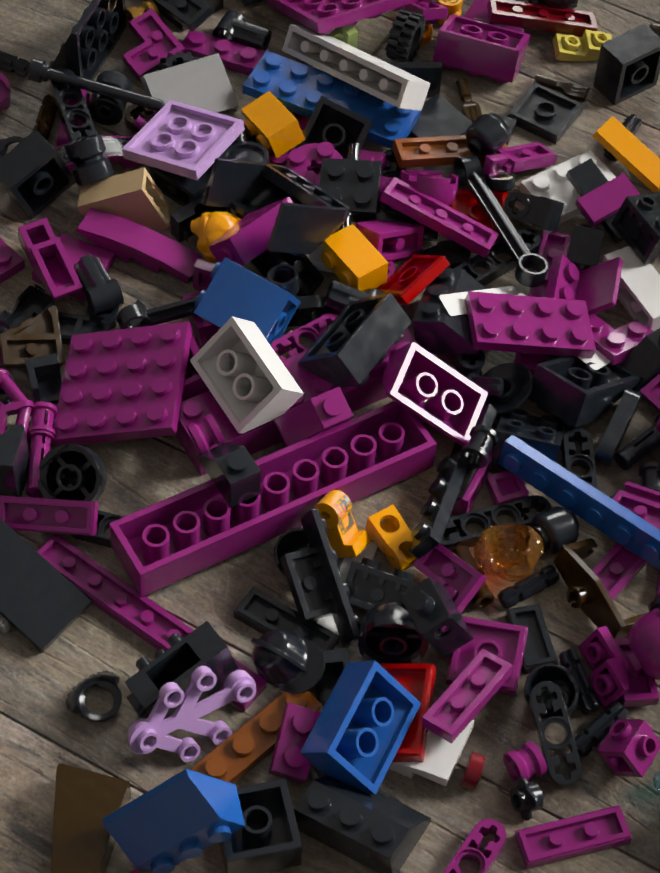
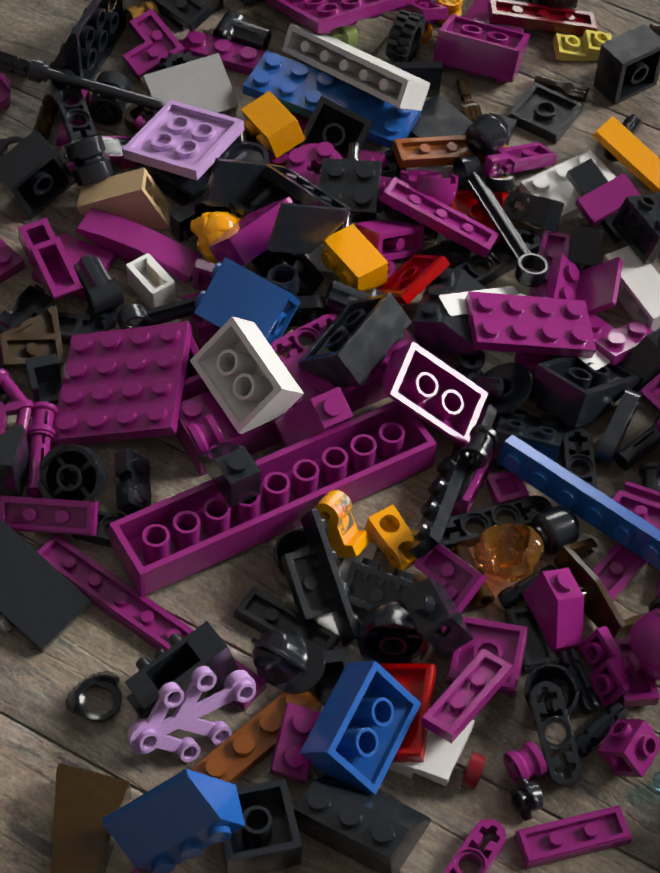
(134, 486): none -> black piece
(150, 281): none -> white piece
(557, 608): none -> magenta slope

